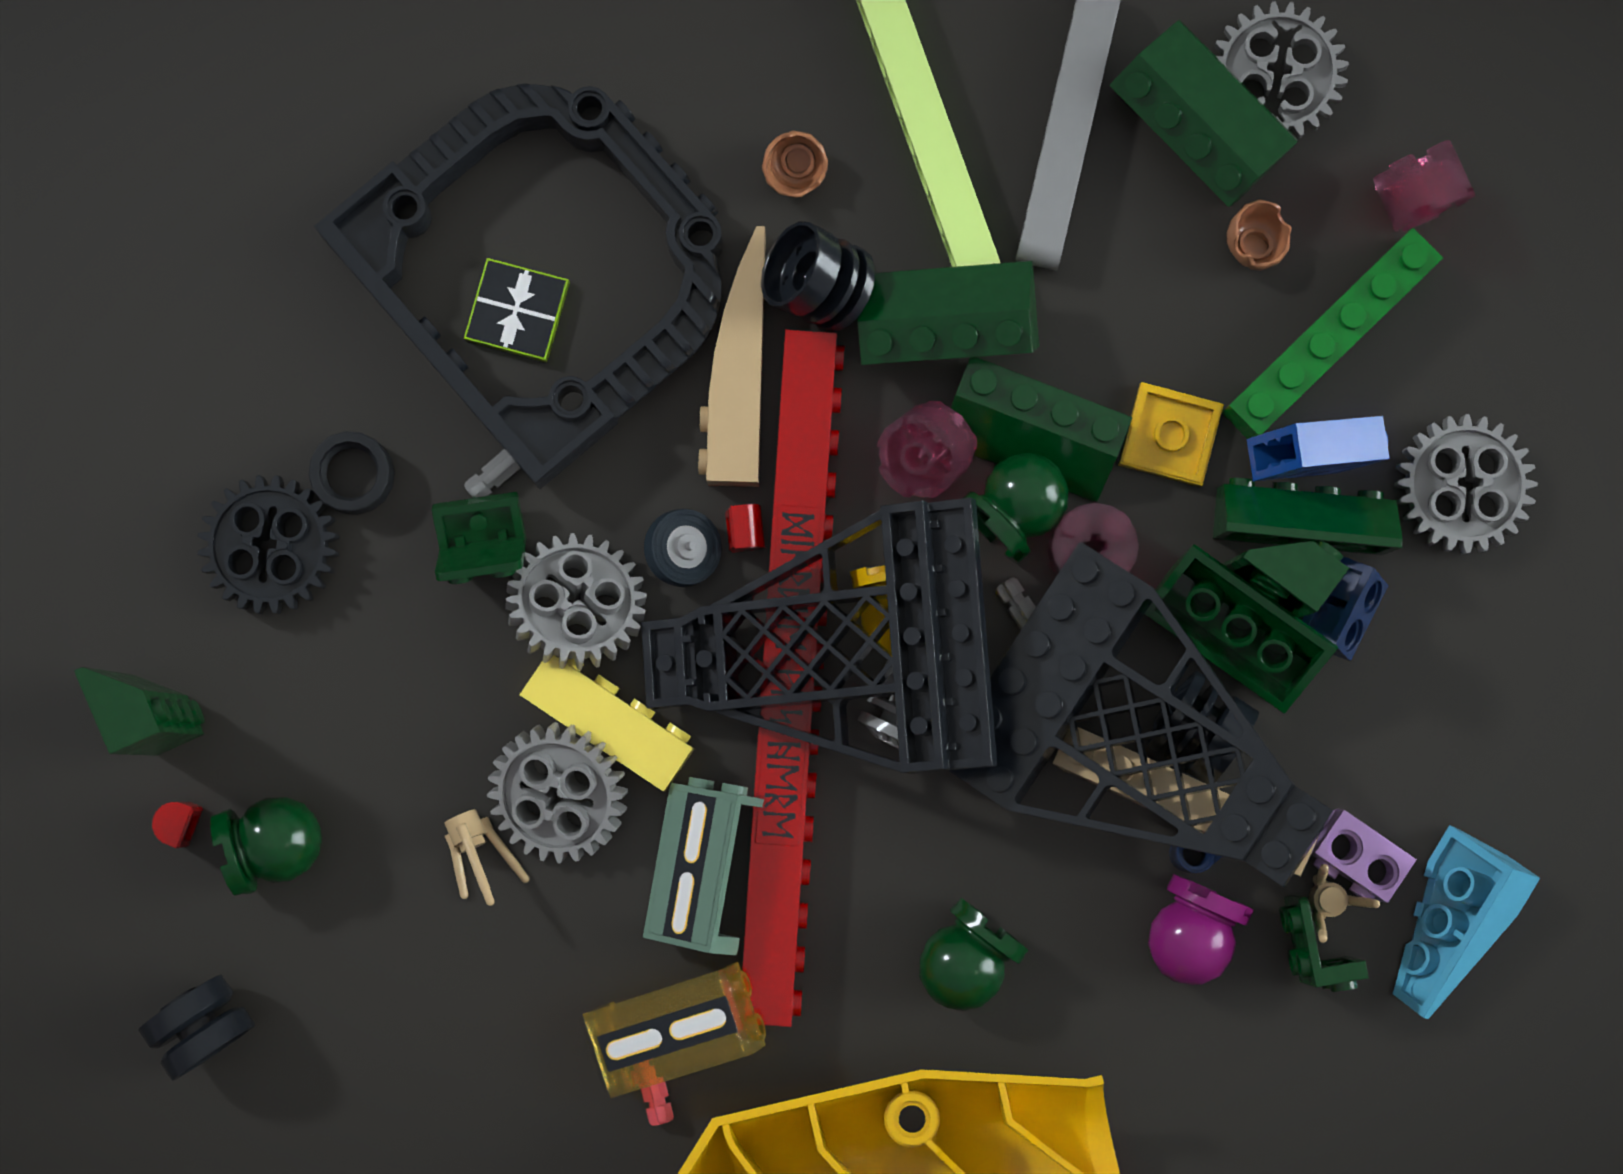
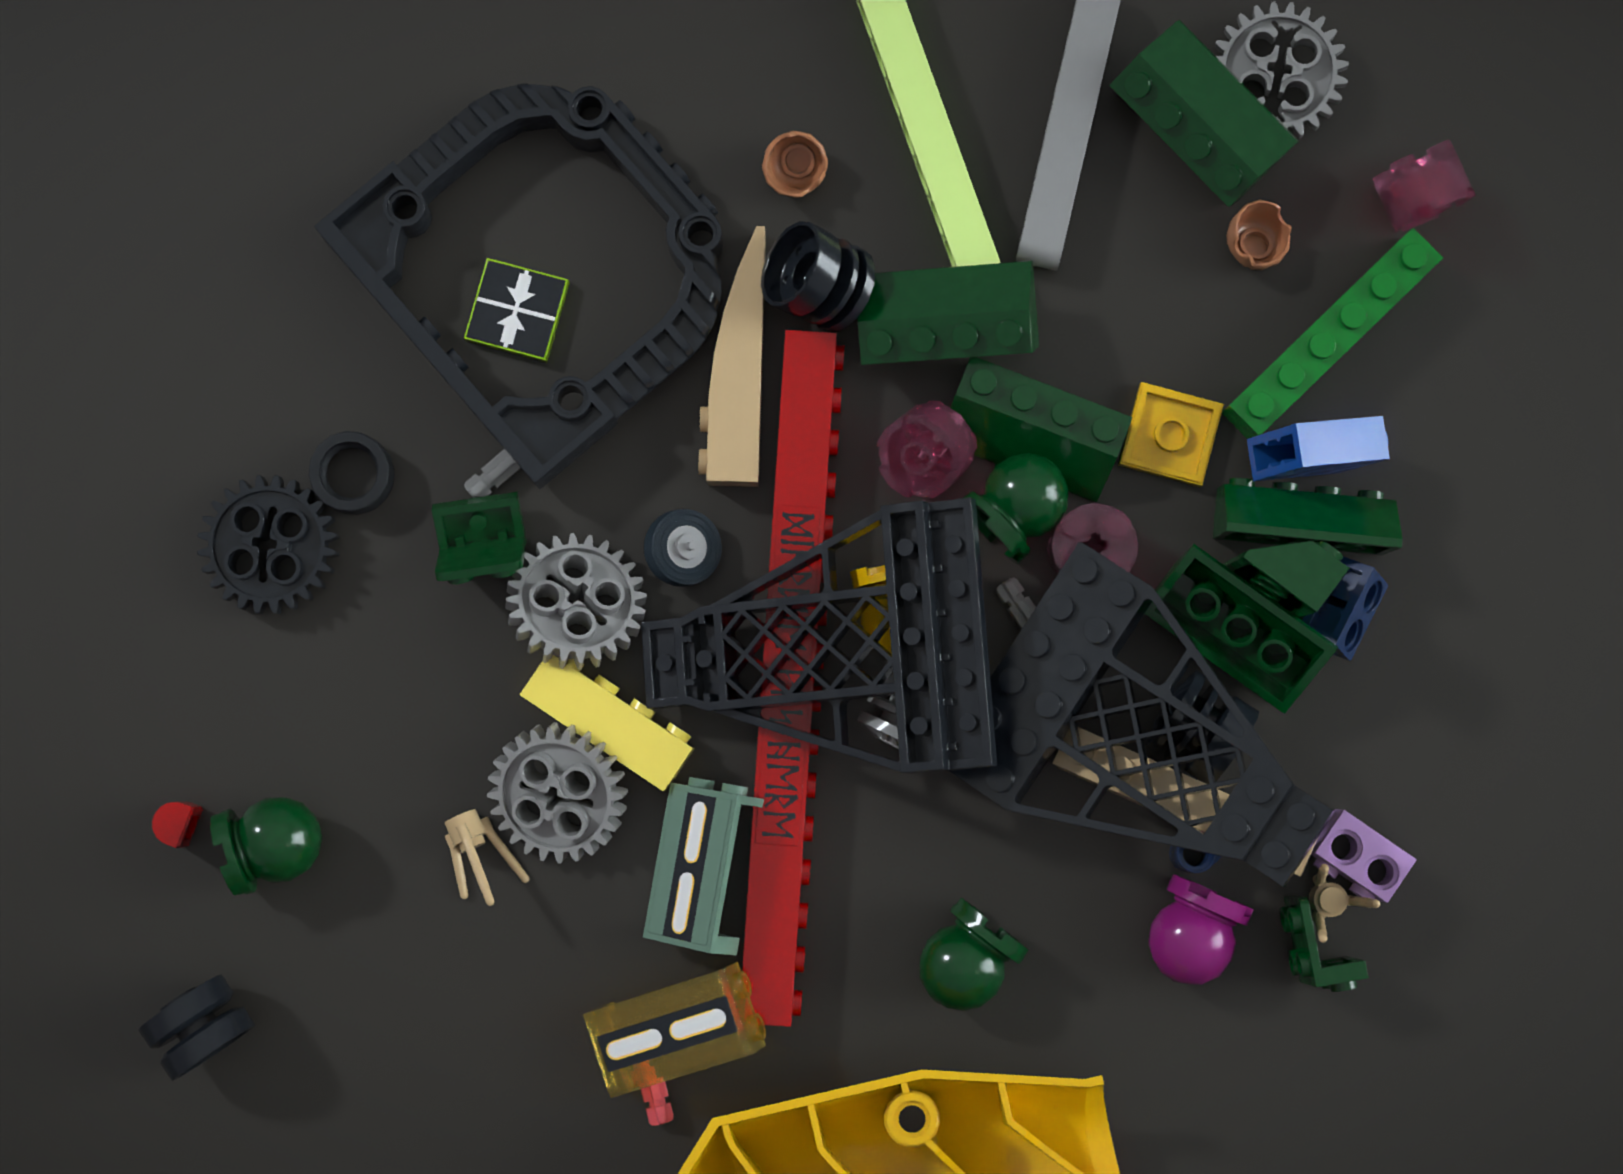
(138, 713): dark green slope -> none
(744, 528): red brick -> none
(1464, 910): medium azure wedge -> none
(1504, 486): light grey gear -> none

